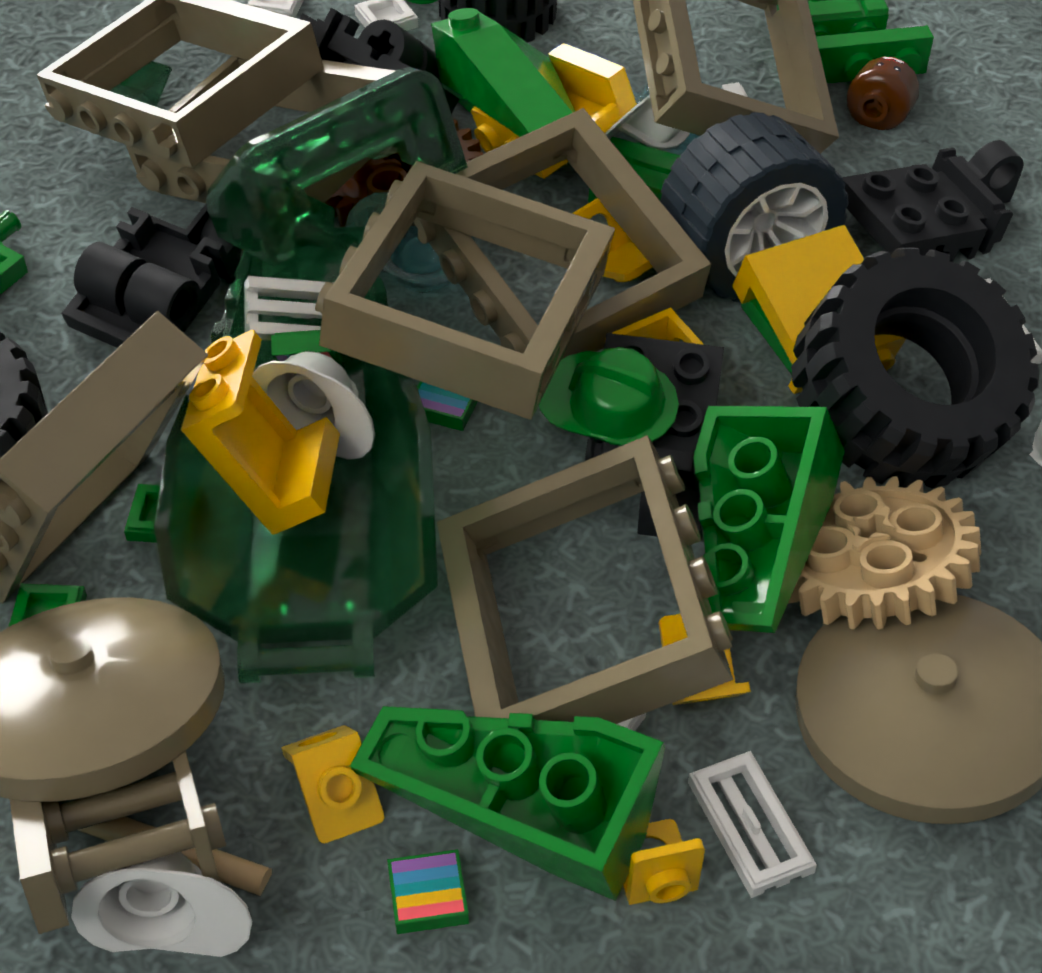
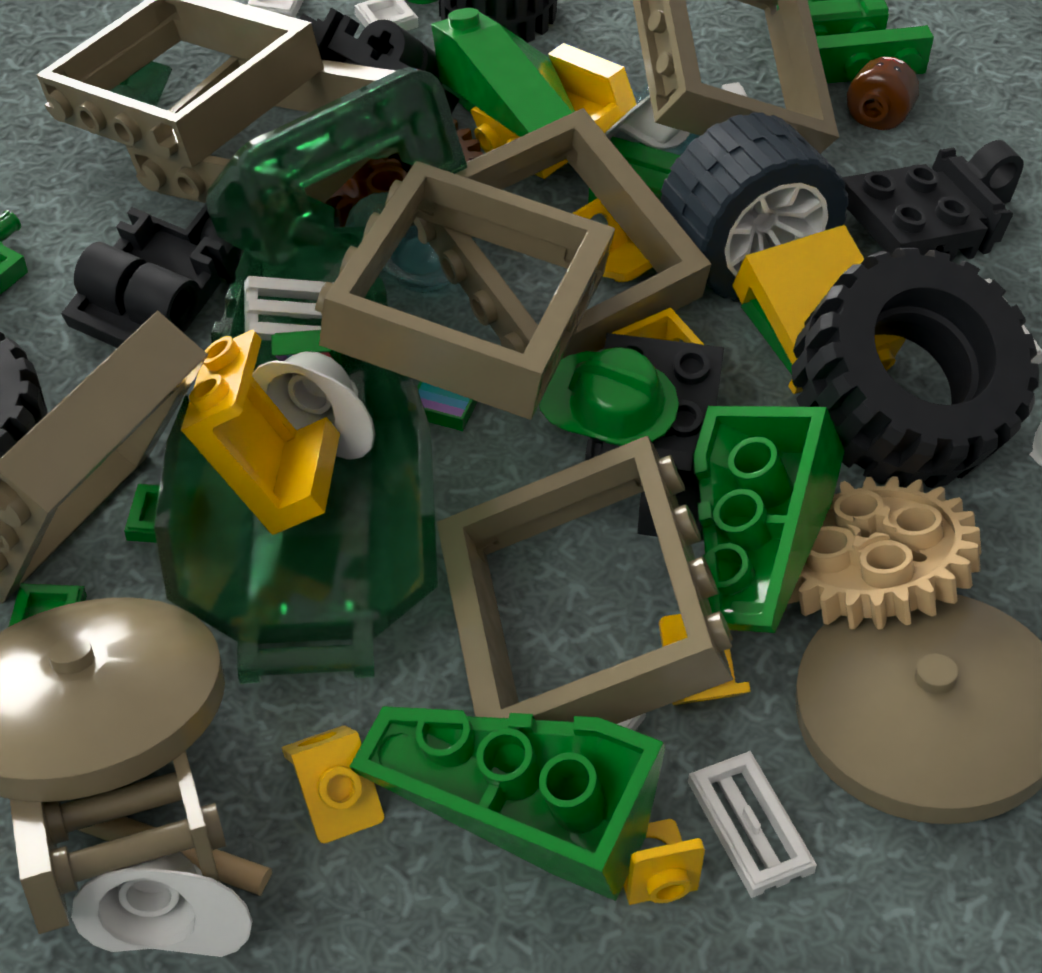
(427, 891): tile -> none

